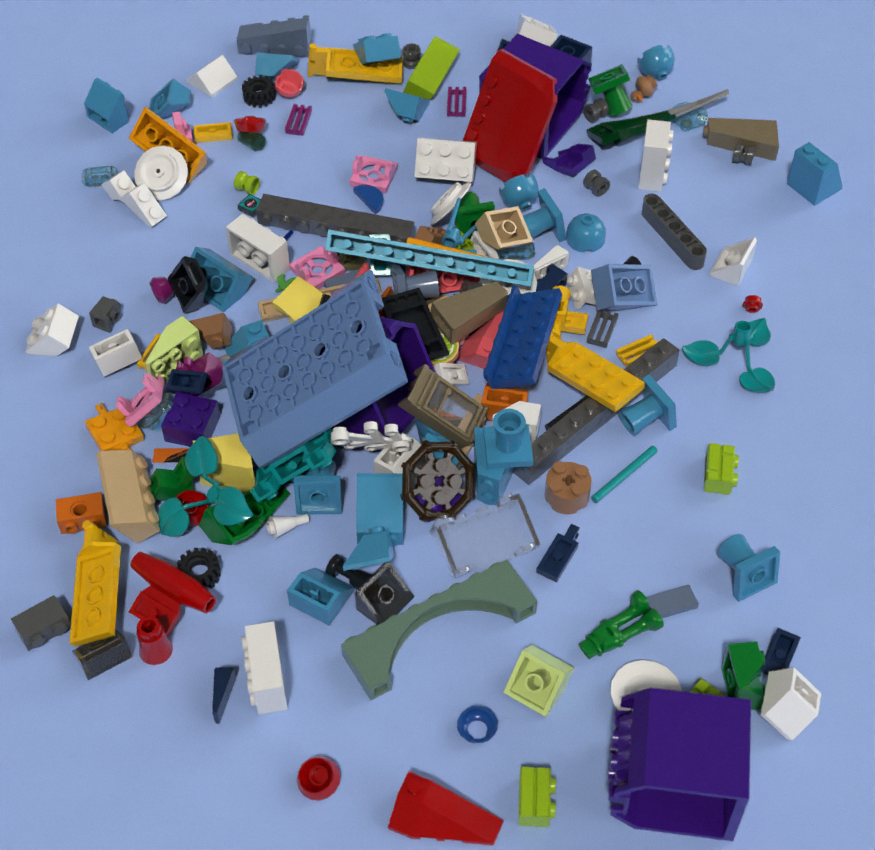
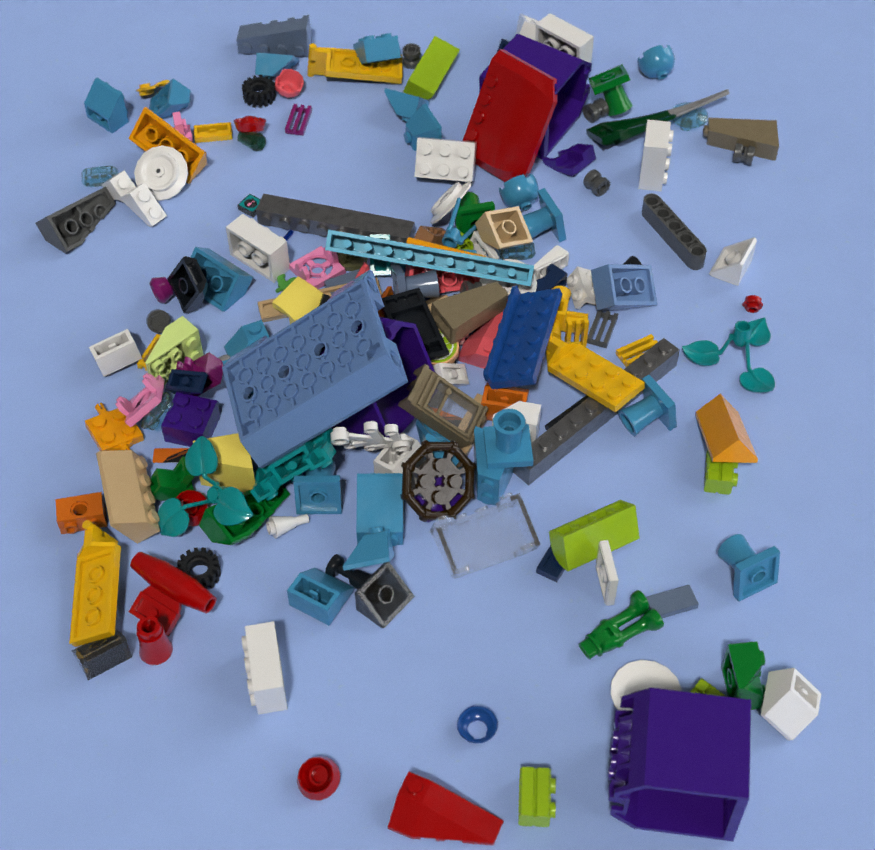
(41, 623): dark grey brick -> none
(52, 331): white slope -> none
(73, 223): none -> dark grey wedge
(105, 314): dark grey brick -> none
(146, 89): none -> yellow plate
(157, 320): none -> dark grey piece
(213, 77): white slope -> none
(214, 330): medium nougat arch -> none
(223, 684): dark blue slope -> none
(245, 182): lime wheel -> none
(363, 161): bright pink piece -> none
(370, 196): blue tile -> none
(422, 125): none -> dark azure slope
(456, 92): magenta tile -> none
(492, 591): sand green arch -> none
(538, 679): yellowish green slope -> none
(564, 37): none -> white brick
(568, 487): medium nougat brick -> none
(579, 539): none -> lime brick
(584, 333): none -> yellow tile
(586, 233): dark azure cylinder -> none
(606, 573): none -> white tile
(625, 473): teal bar -> none
(646, 85): medium nougat animal -> none
(725, 432): none -> light orange slope
(780, 651): dark blue slope -> none
(814, 174): dark azure slope -> none

